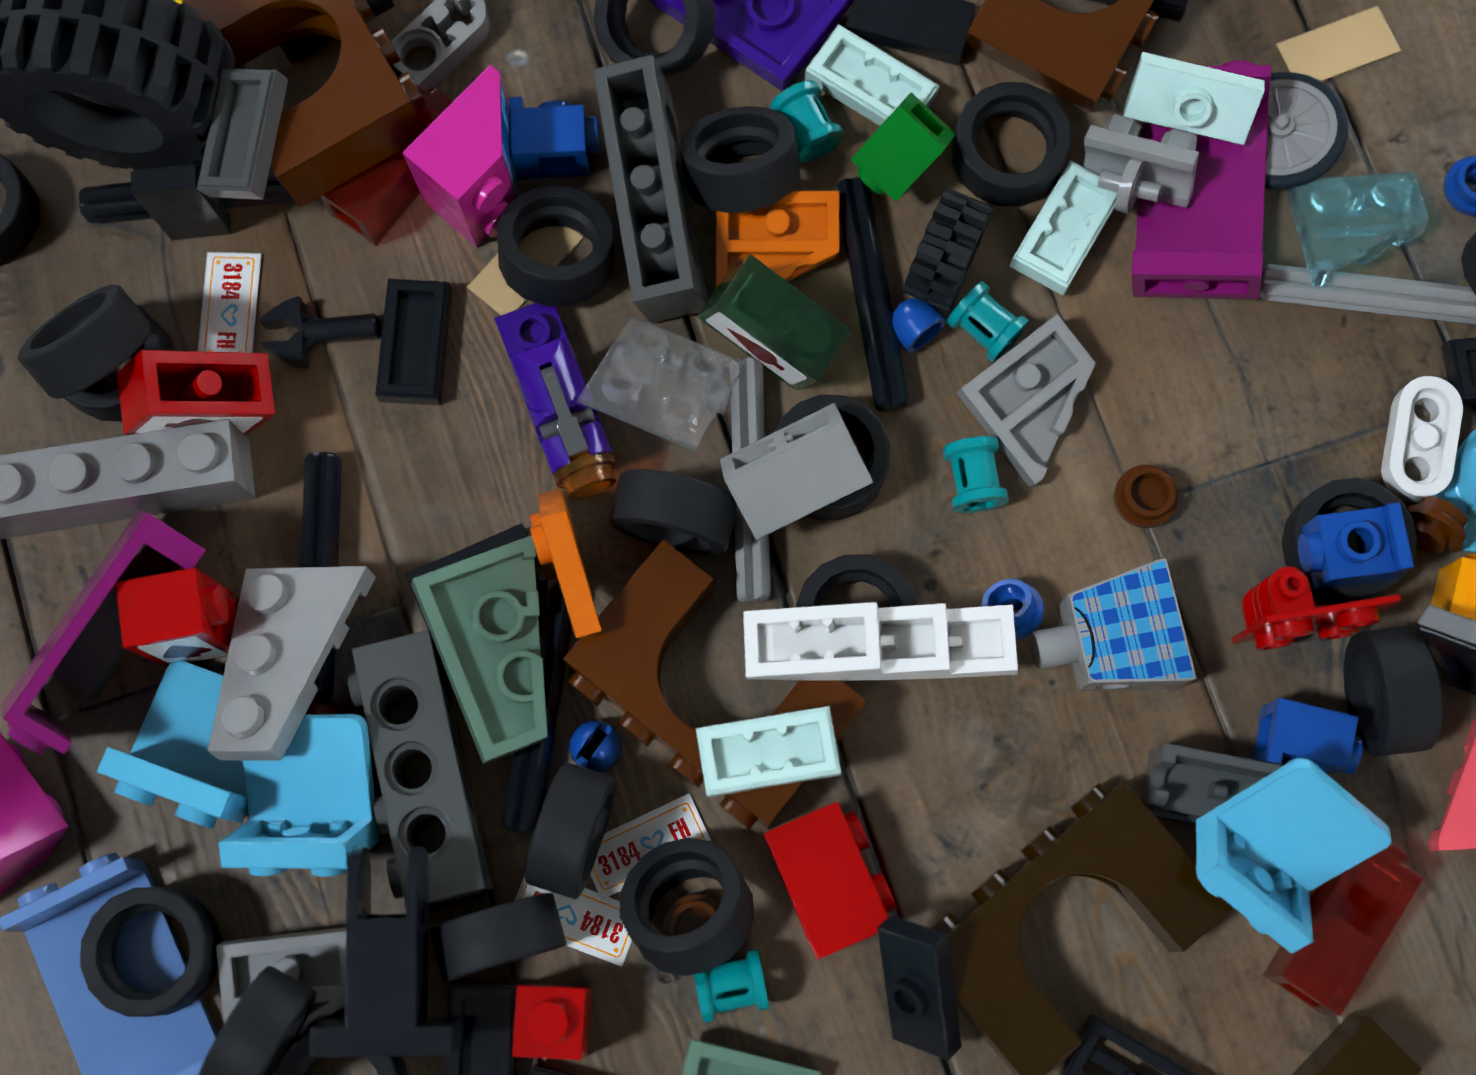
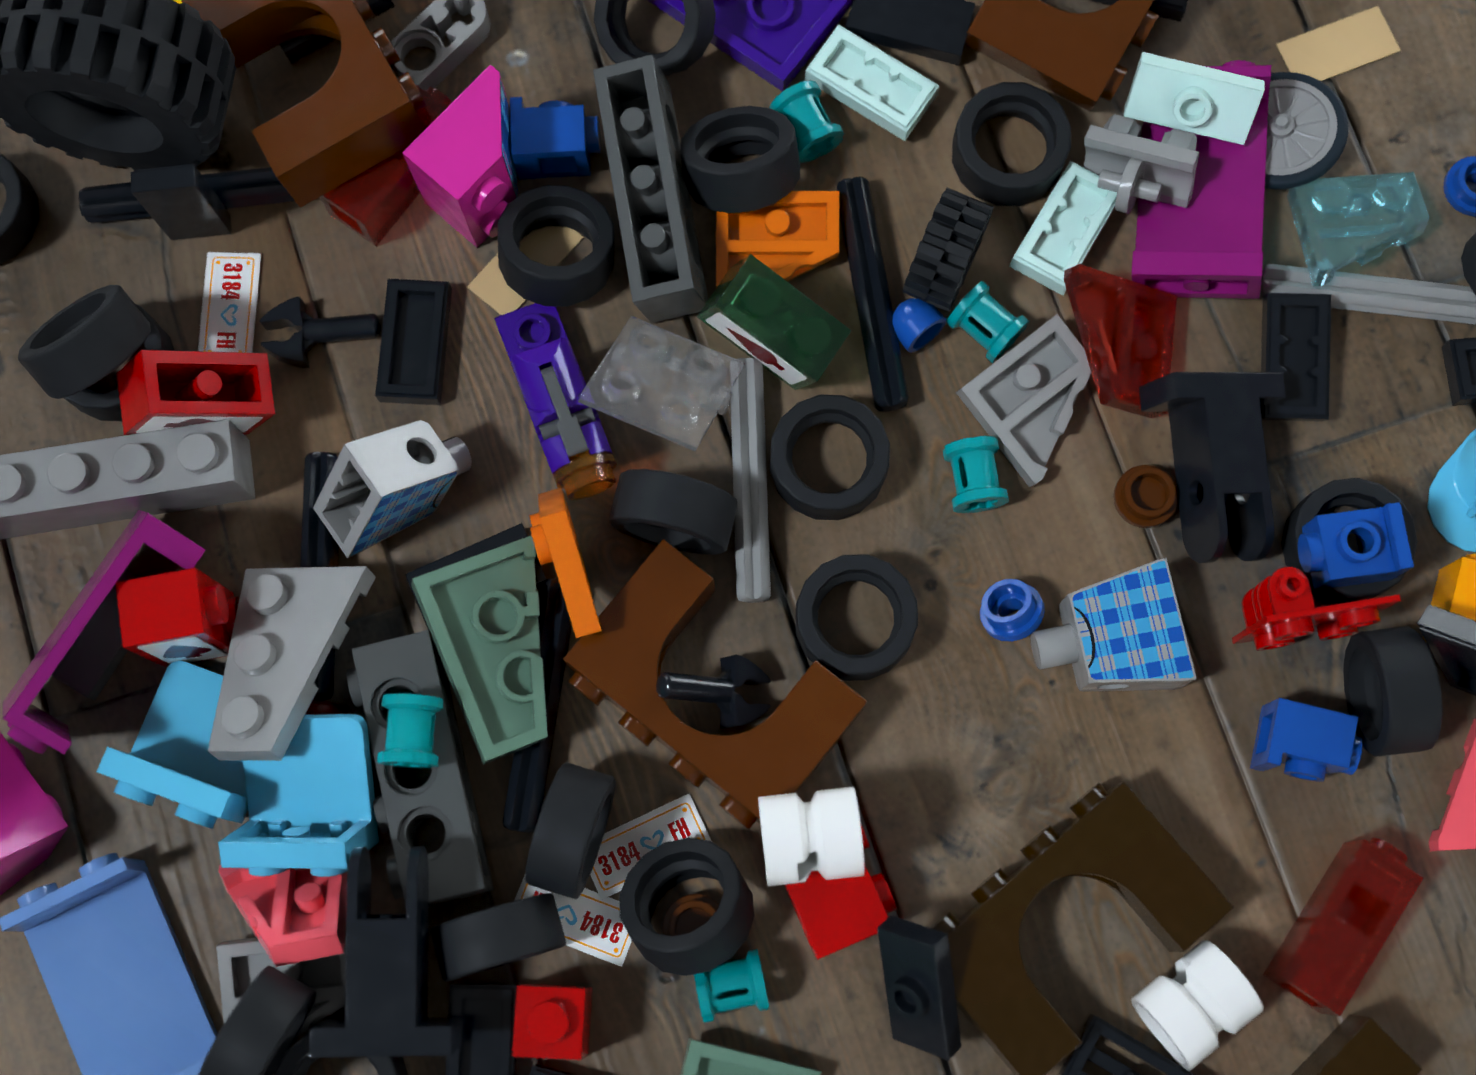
(99, 952): black tyre -> none
(242, 134): dark grey tile -> none
(291, 912): none -> coral wing
(388, 484): none -> light grey torso
(410, 730): none -> teal bush
(606, 754): blue hinge -> none
(719, 690): none -> black bar
(768, 751): light aqua plate -> none
(795, 471): light grey hinge -> none
(811, 836): none -> white wheel
(879, 642): white slope -> none
(902, 148): green brick -> none
(1123, 333): none -> clear red wing
(1191, 782): dark grey hinge -> none
(1197, 1004): none -> white wheel
(1219, 458): none -> black piece
(1280, 844): medium azure bracket -> none
(1298, 345): none -> black plate
(1424, 444): white plate -> none
(1438, 525): reddish brown plate -> none

